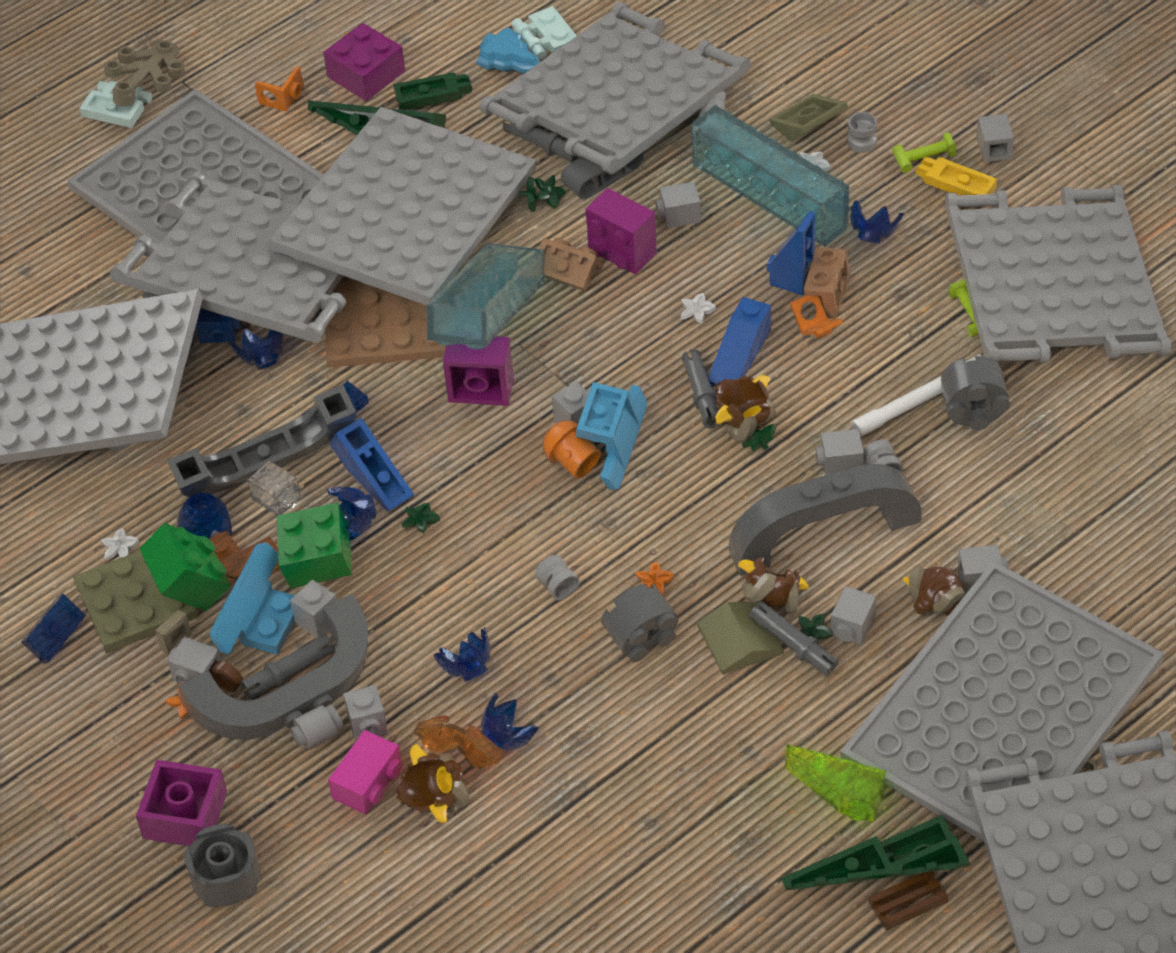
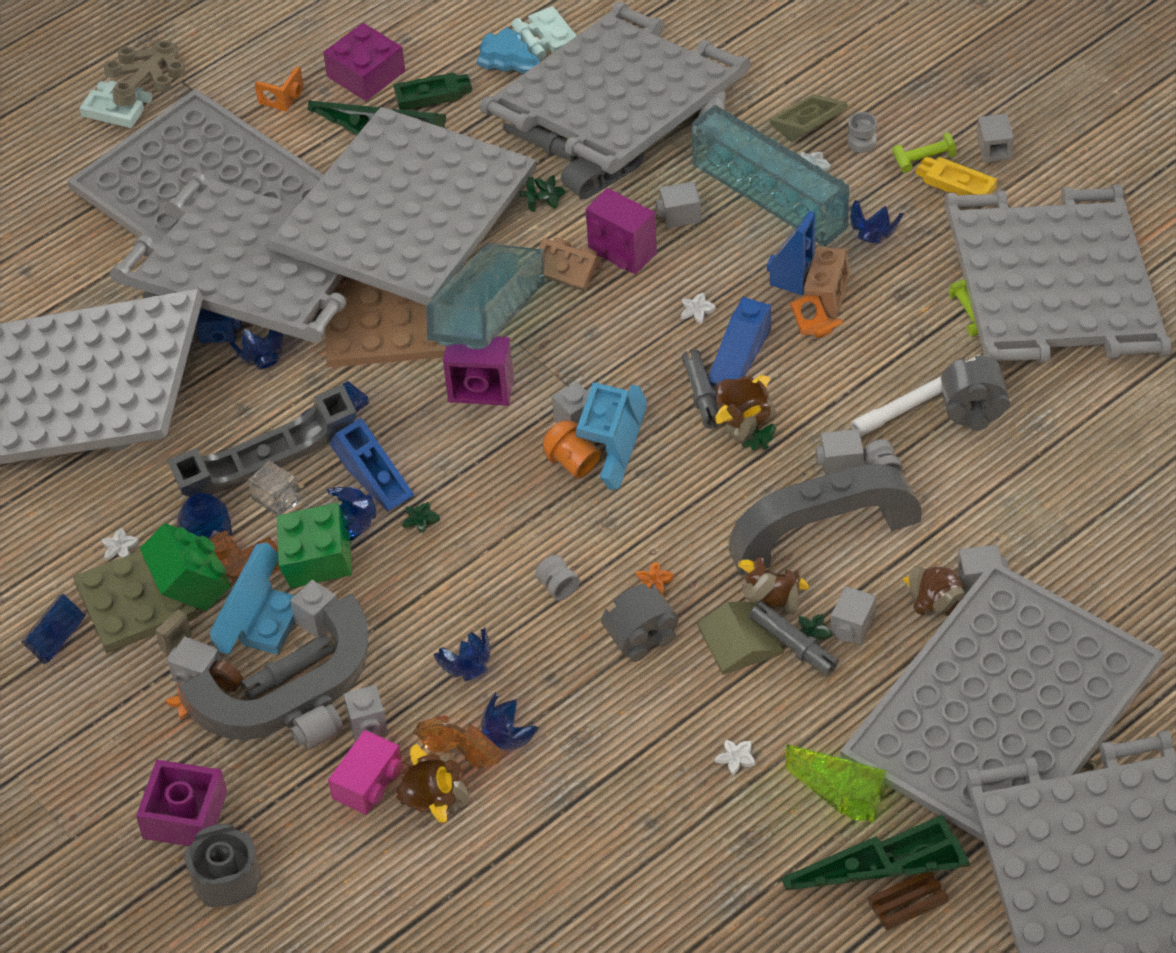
(736, 756): none -> white plant

